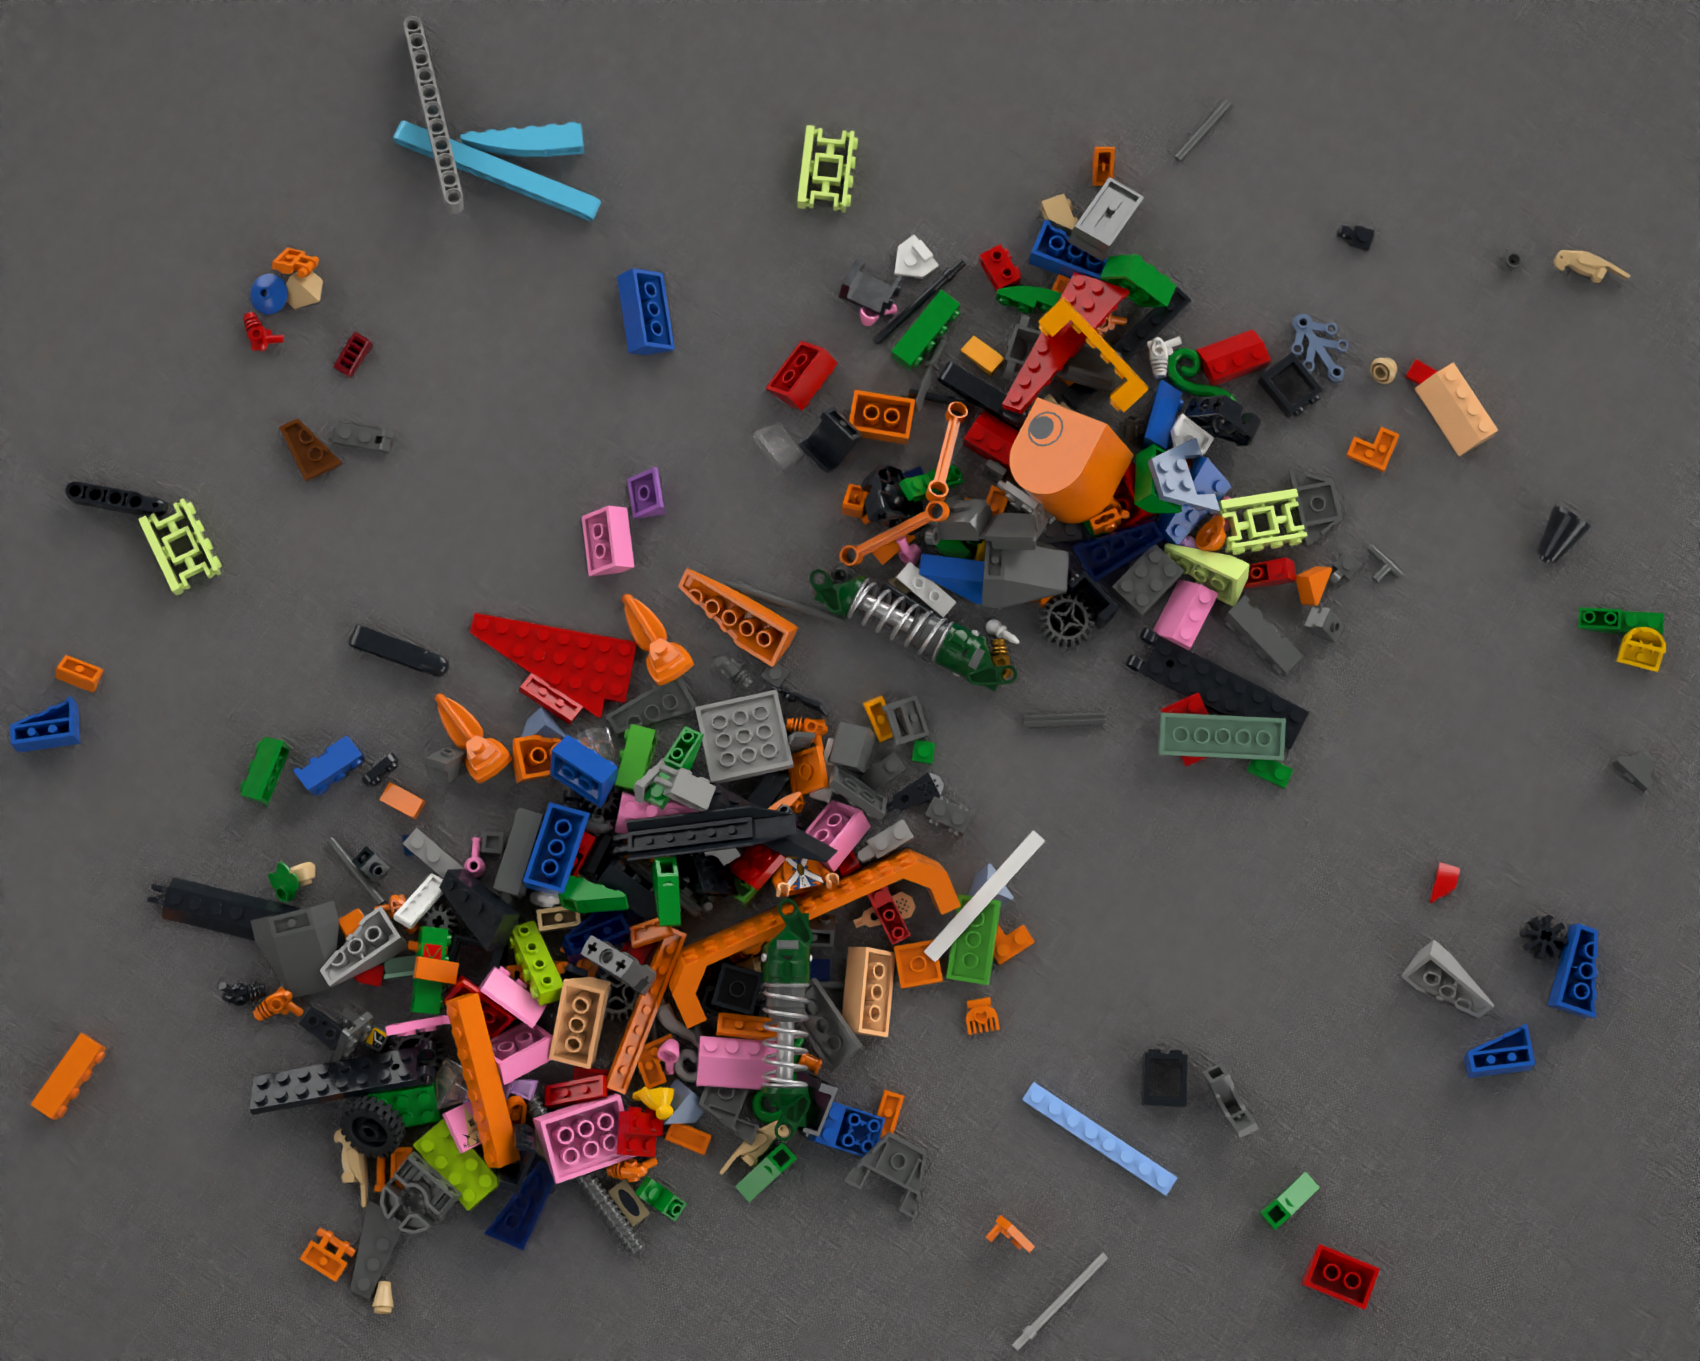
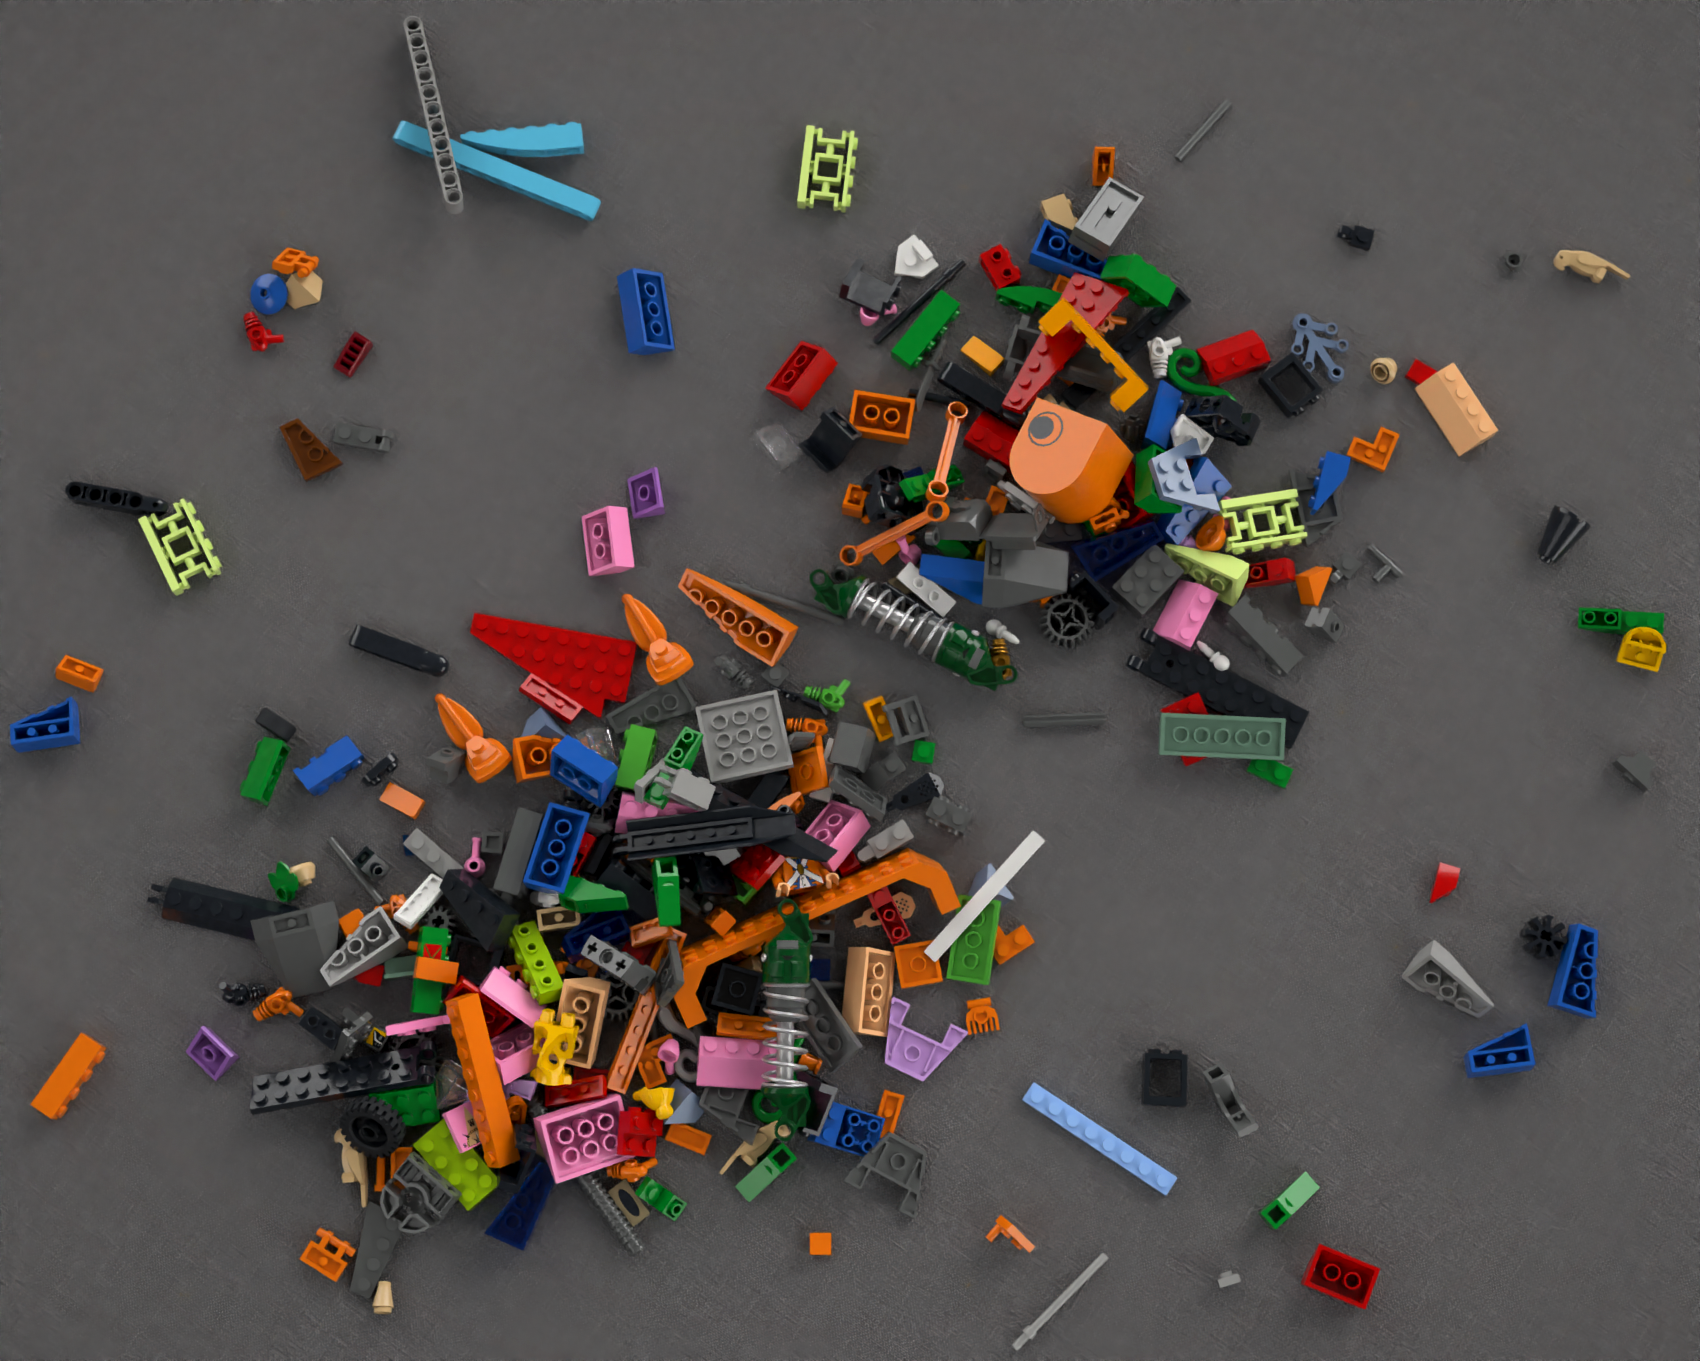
(211, 1053): none -> medium lavender slope
(275, 724): none -> black tyre
(555, 1034): none -> yellow hips
(669, 975): none -> dark grey wing
(719, 920): none -> orange slope
(820, 1243): none -> orange slope
(831, 697): none -> bright green piece
(913, 1052): none -> lavender wing
(1220, 661): none -> white bar
(1227, 1278): none -> light grey plate
(1332, 473): none -> blue slope

